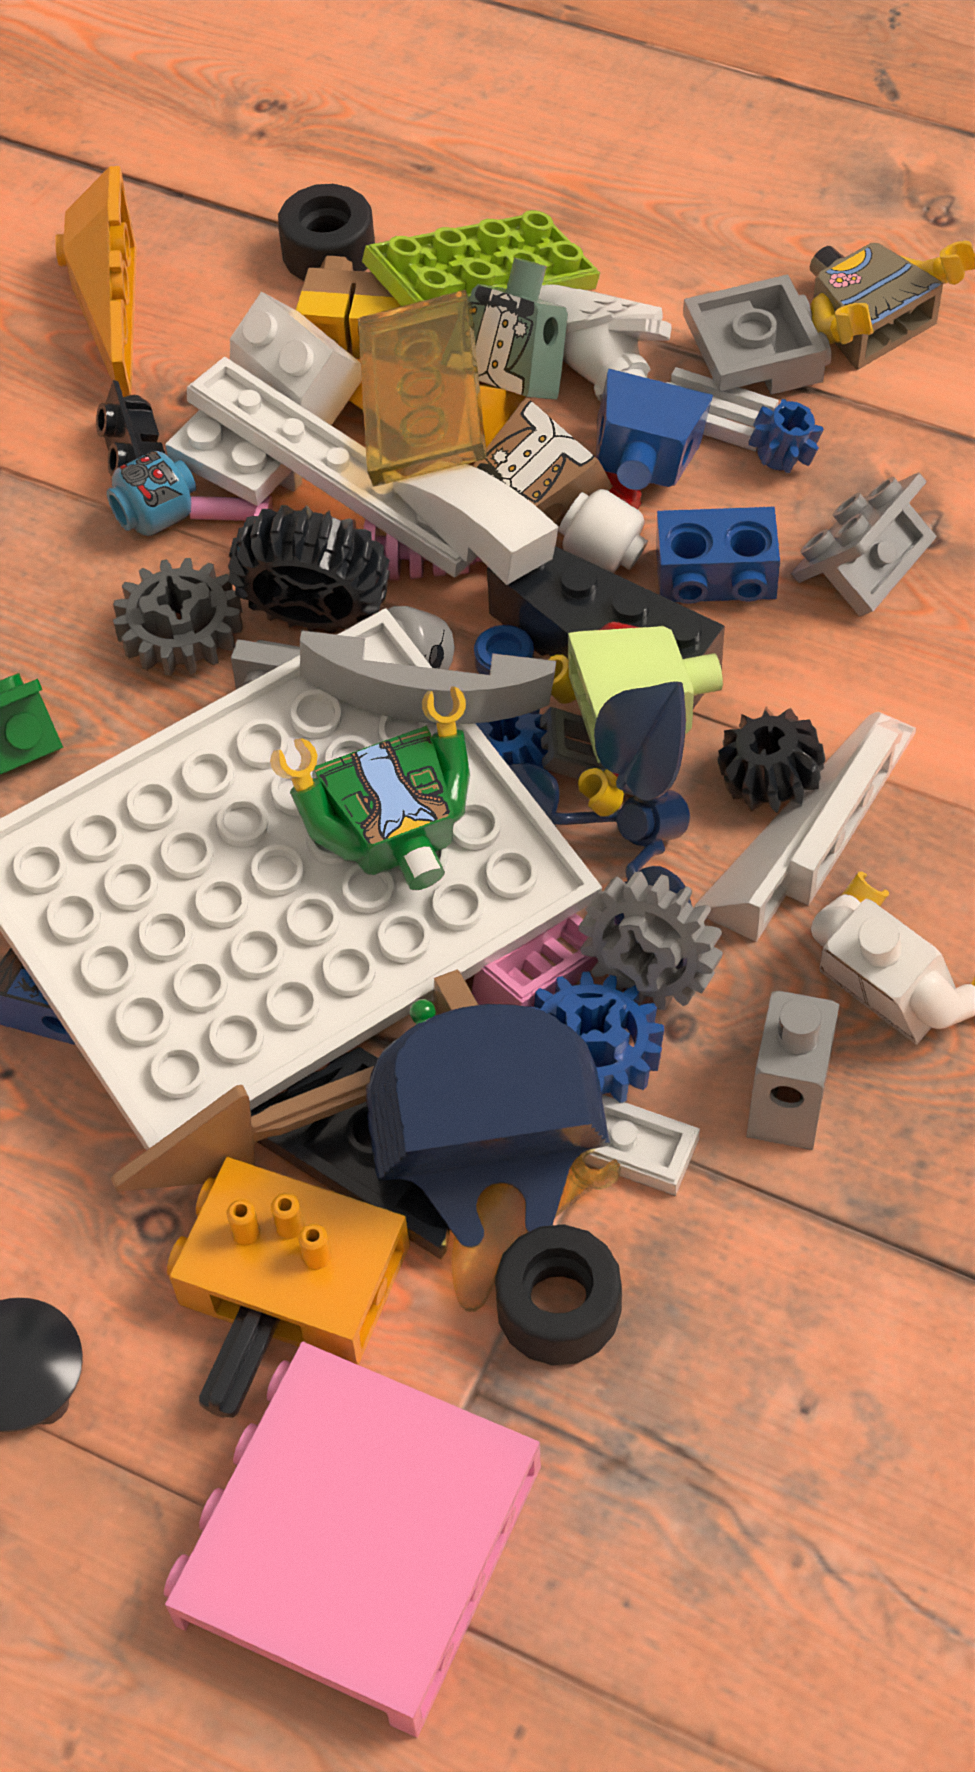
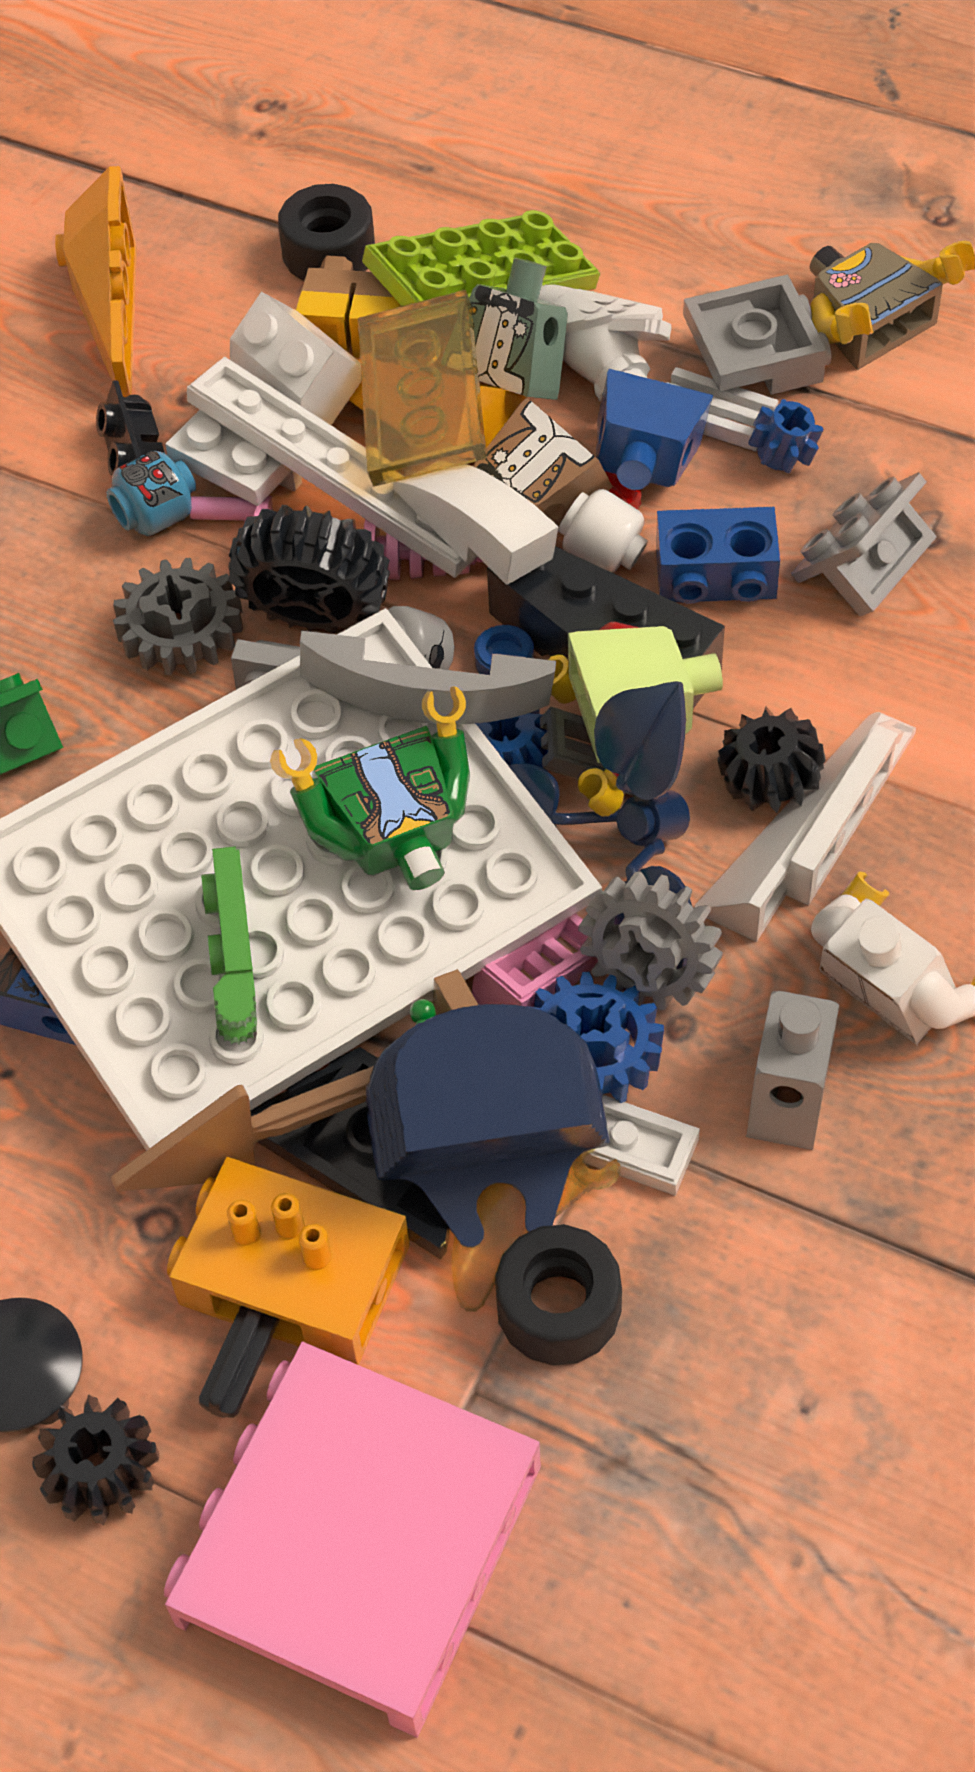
(75, 1479): none -> black gear
(231, 949): none -> bright green hinge

